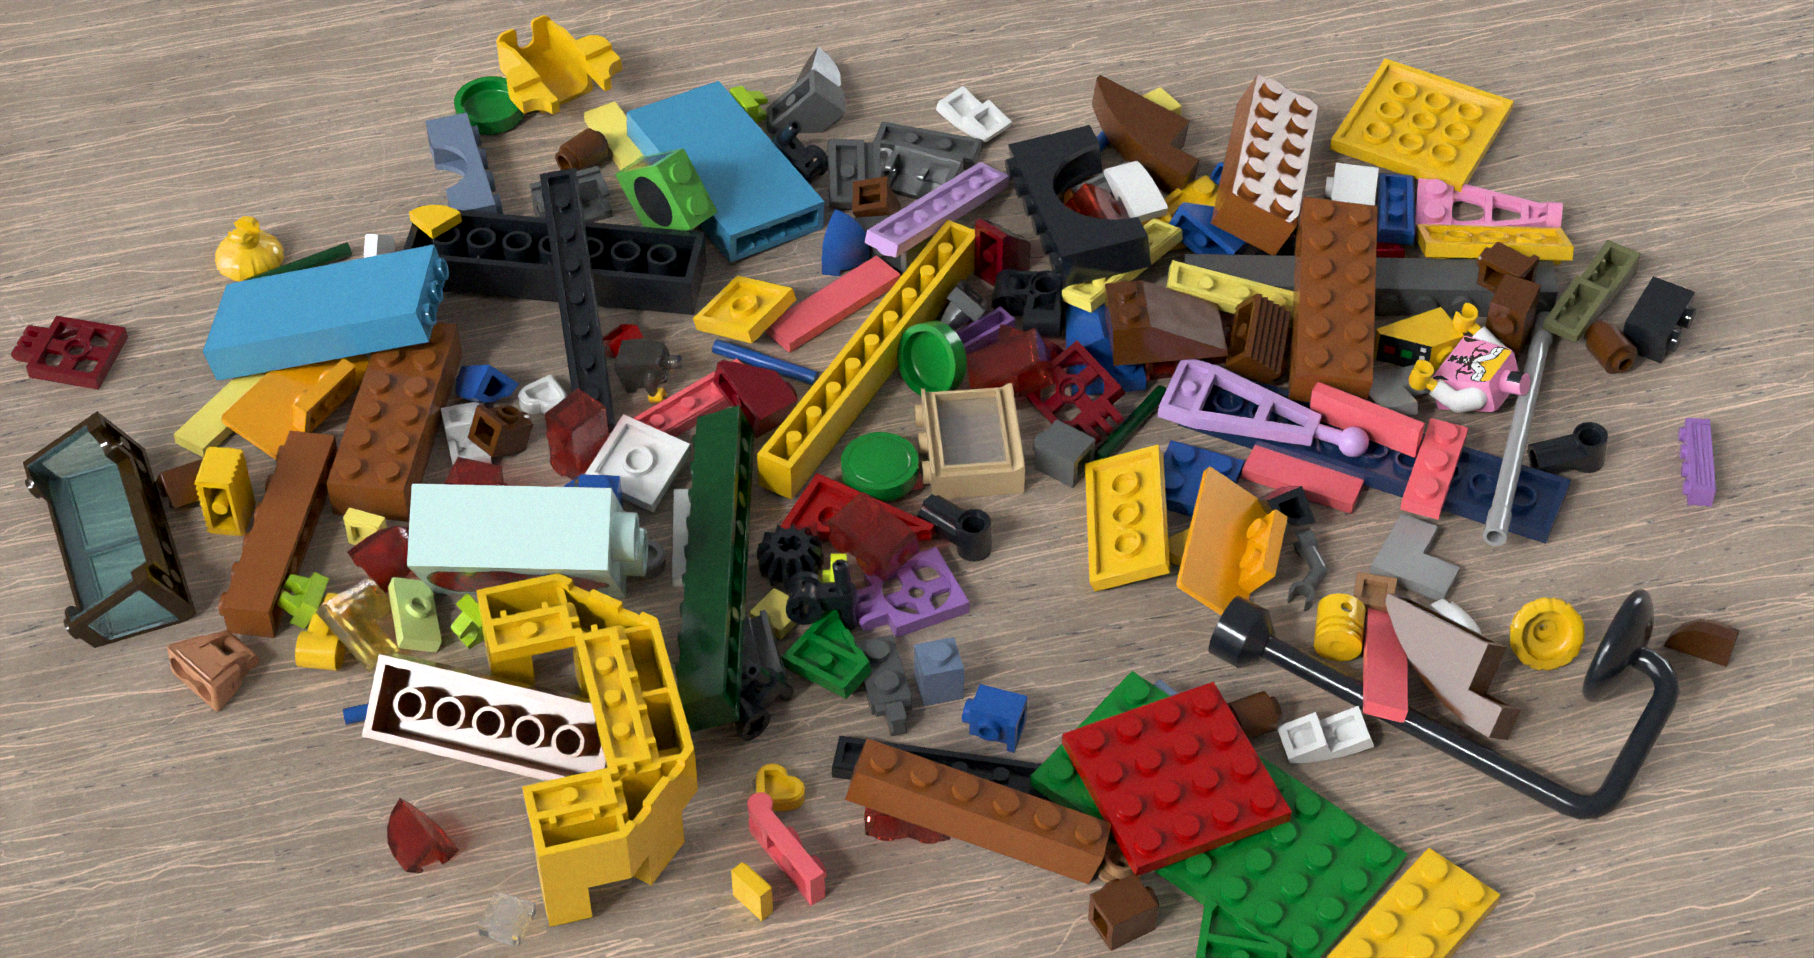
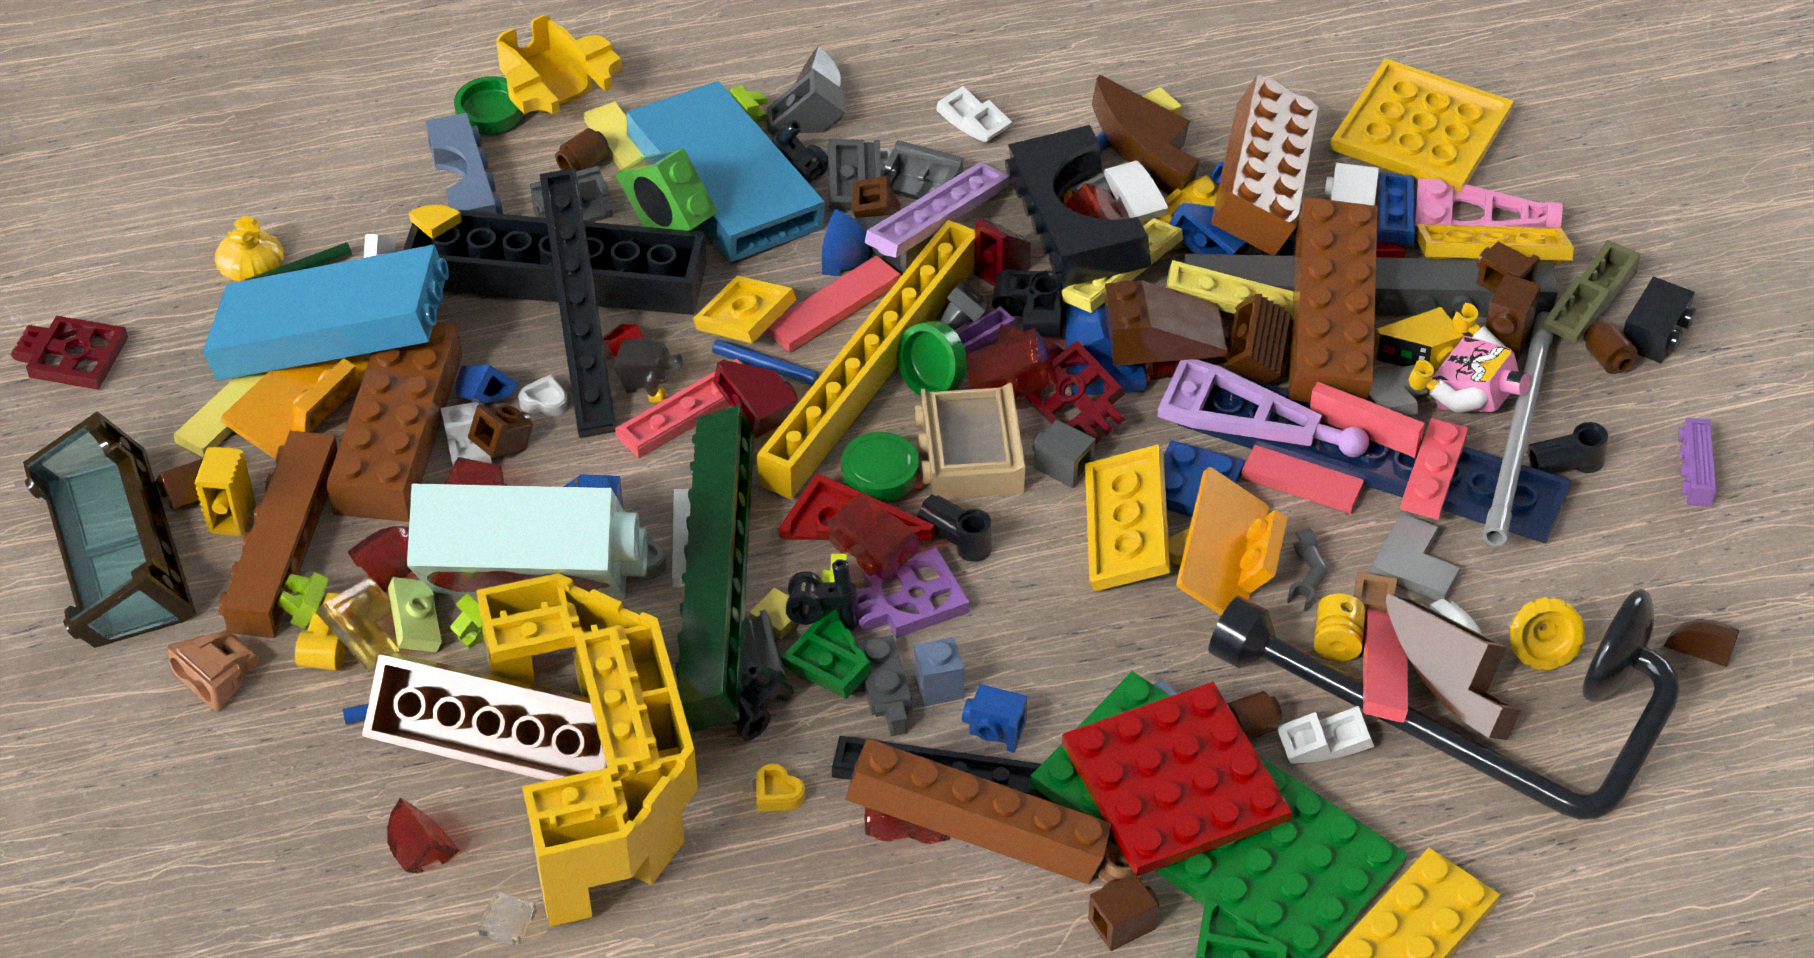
(361, 525): light yellow tile -> none
(575, 433): clear red brick -> none
(643, 460): white plate -> none
(752, 891): yellow tile -> none
(786, 848): coral plate -> none
(788, 553): black gear -> none
(953, 144): dark grey tile -> none
(1130, 424): dark green bar -> none
(1290, 502): black brick -> none

